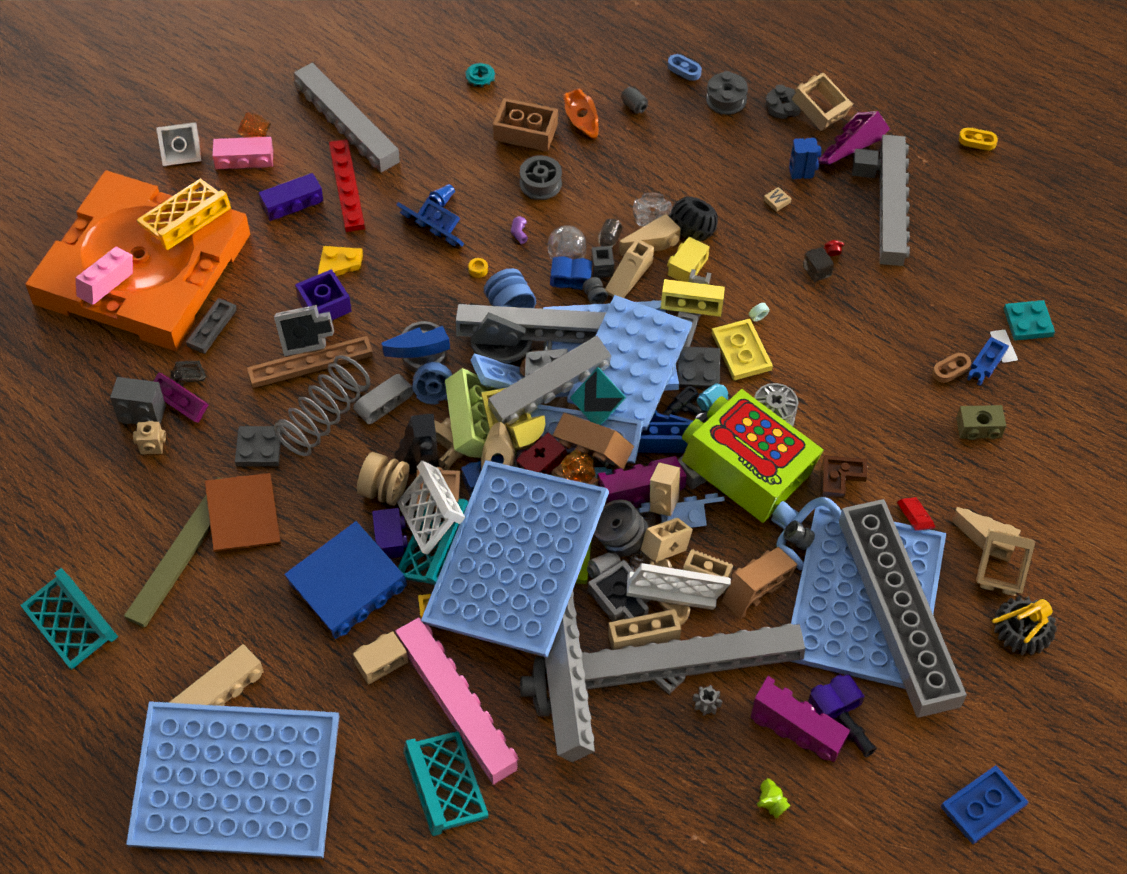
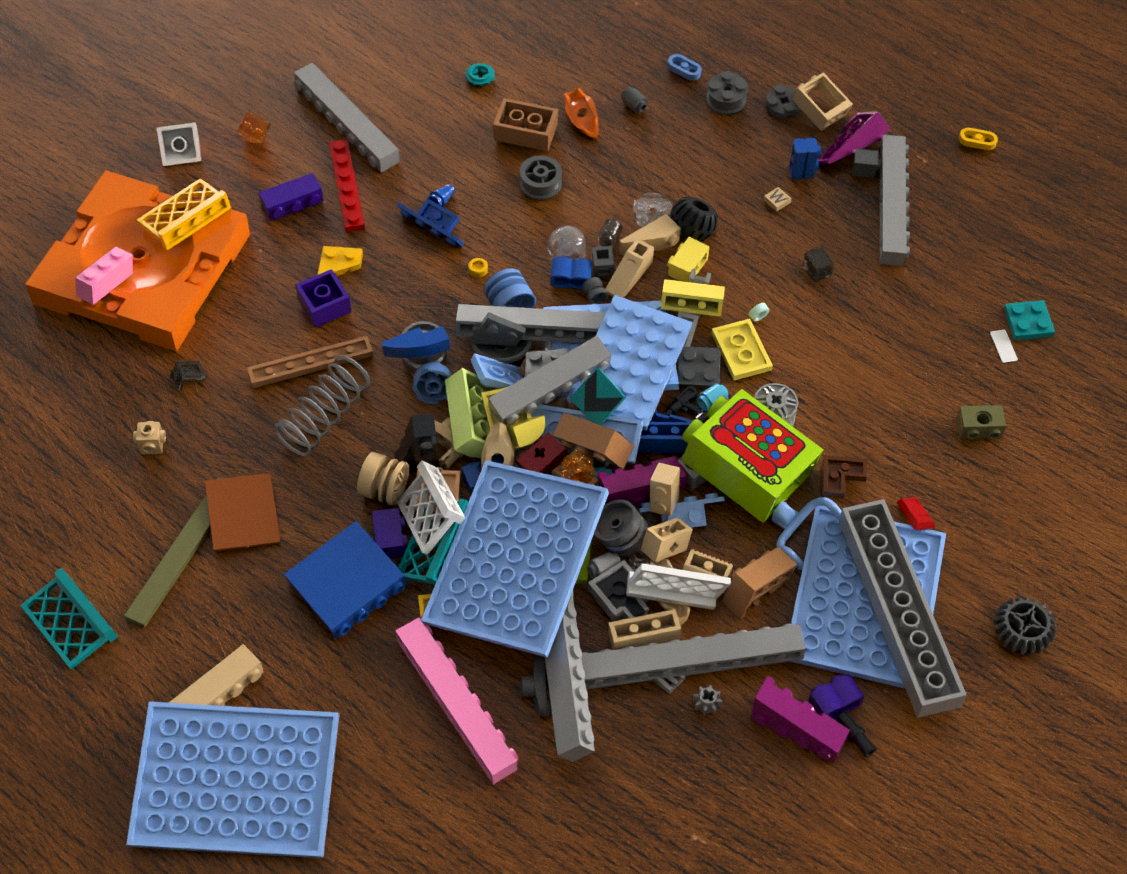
(137, 401): dark grey brick -> none
(181, 398): magenta plate -> none
(211, 325): dark grey plate -> none
(243, 152): bright pink brick -> none
(257, 446): dark grey plate -> none
(303, 329): piece -> none
(380, 657): tan brick -> none
(383, 399): light grey beam -> none
(424, 782): teal fence -> none
(516, 229): medium lavender arm -> none
(772, 798): lime animal -> none
(800, 536): dark grey wheel -> none
(833, 247): red plate -> none
(950, 369): medium nougat plate -> none
(977, 527): tan slope -> none
(984, 804): blue plate -> none
(988, 359): blue plate -> none
(1008, 588): tan window -> none
(1036, 611): yellow plant -> none

